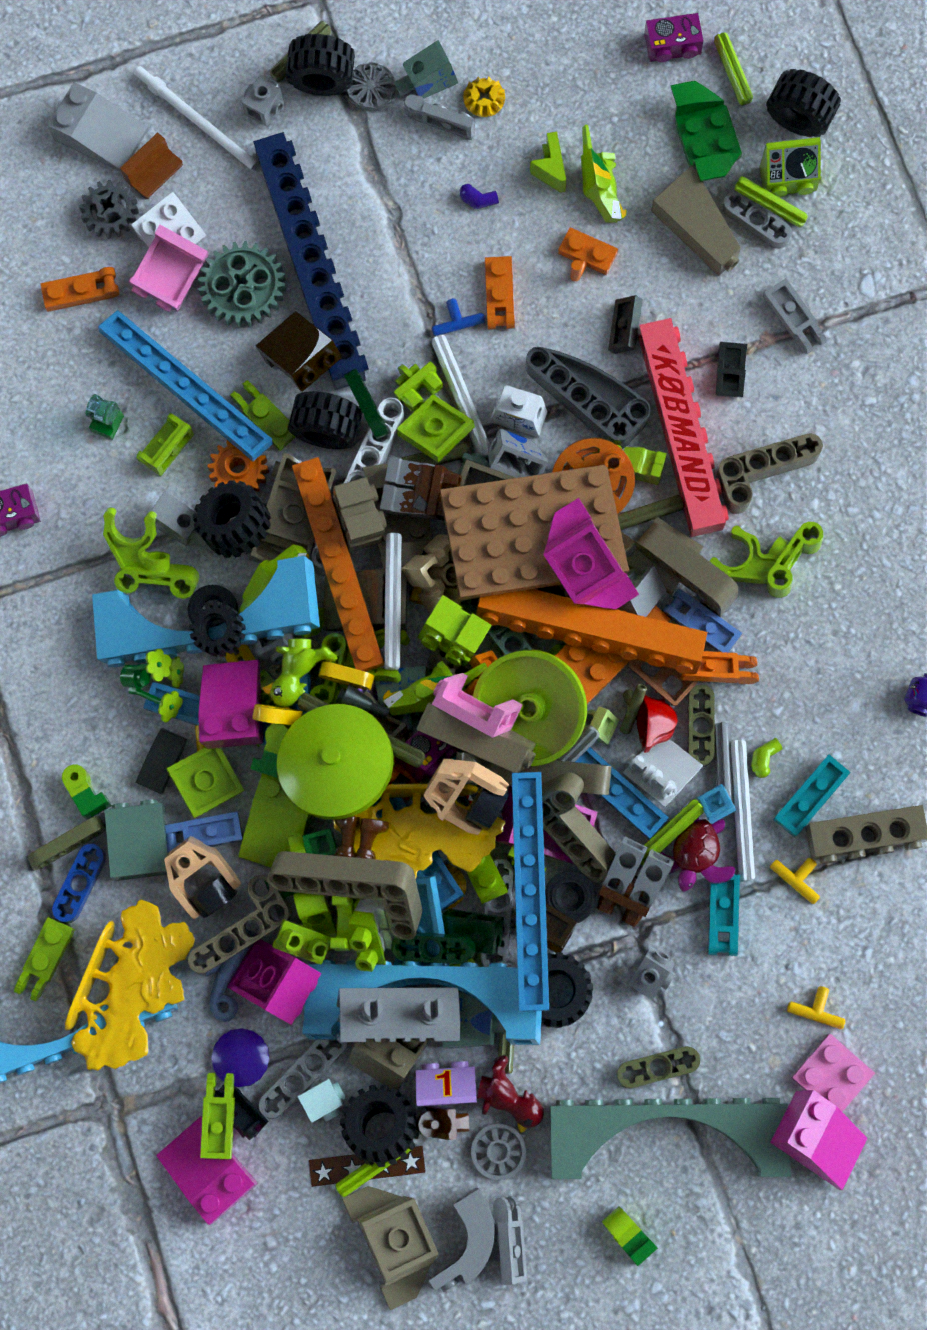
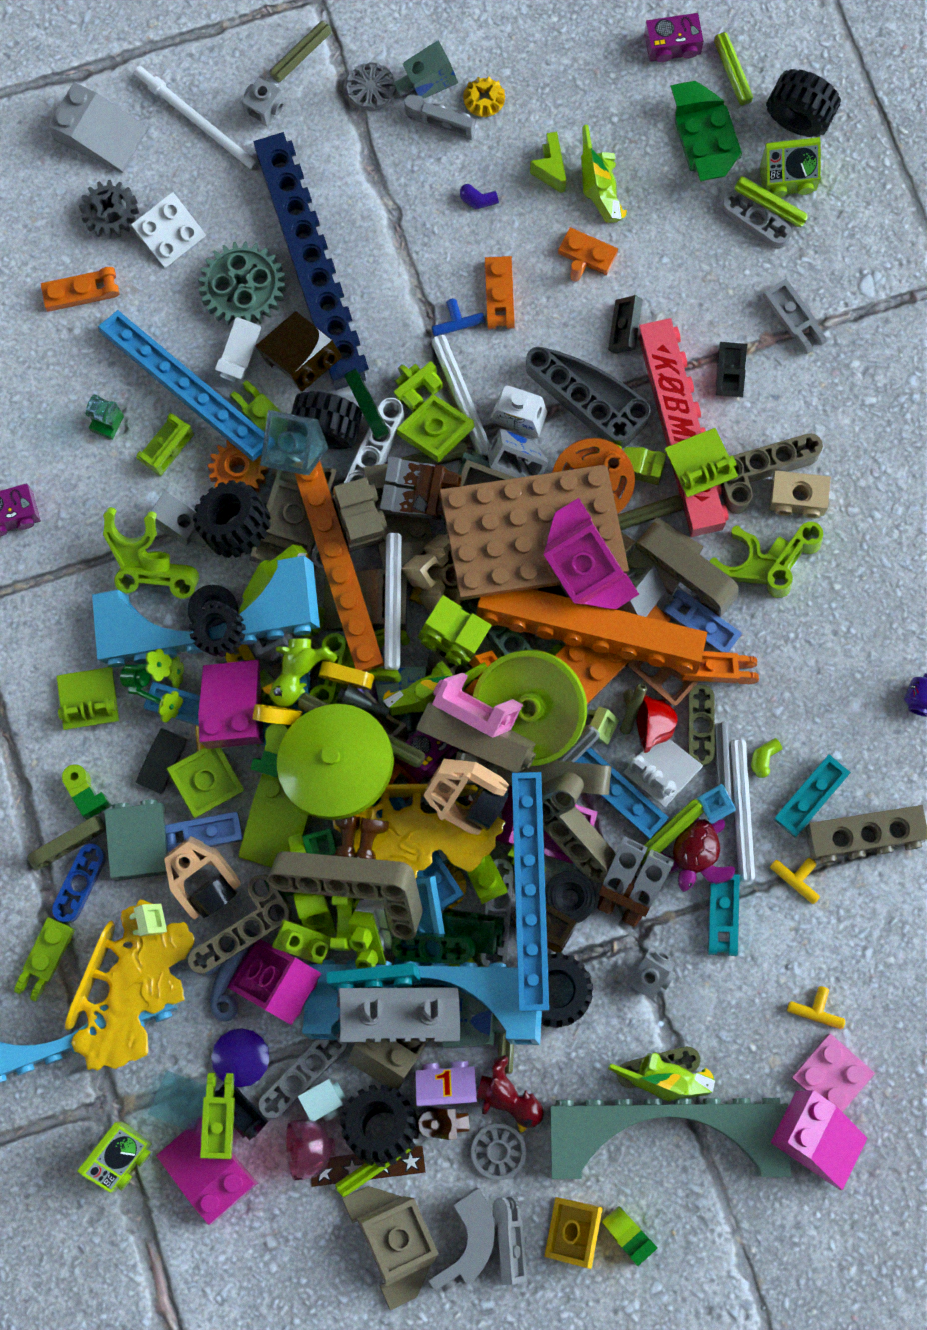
(87, 698): none -> lime hinge
(116, 1157): none -> slope
(149, 920): none -> yellowish green tile
(151, 166): dark orange panel -> none
(168, 269): bright pink panel -> none
(179, 1101): none -> clear light blue piece
(238, 349): none -> white bracket
(292, 443): none -> clear light blue slope
(308, 1148): none -> clear pink cylinder
(320, 64): black tyre -> none
(374, 977): none -> teal plate
(573, 1232): none -> yellow slope
(667, 1079): none -> lime animal
(696, 220): dark tan slope -> none
(701, 462): none -> lime hinge
(814, 487): none -> tan brick

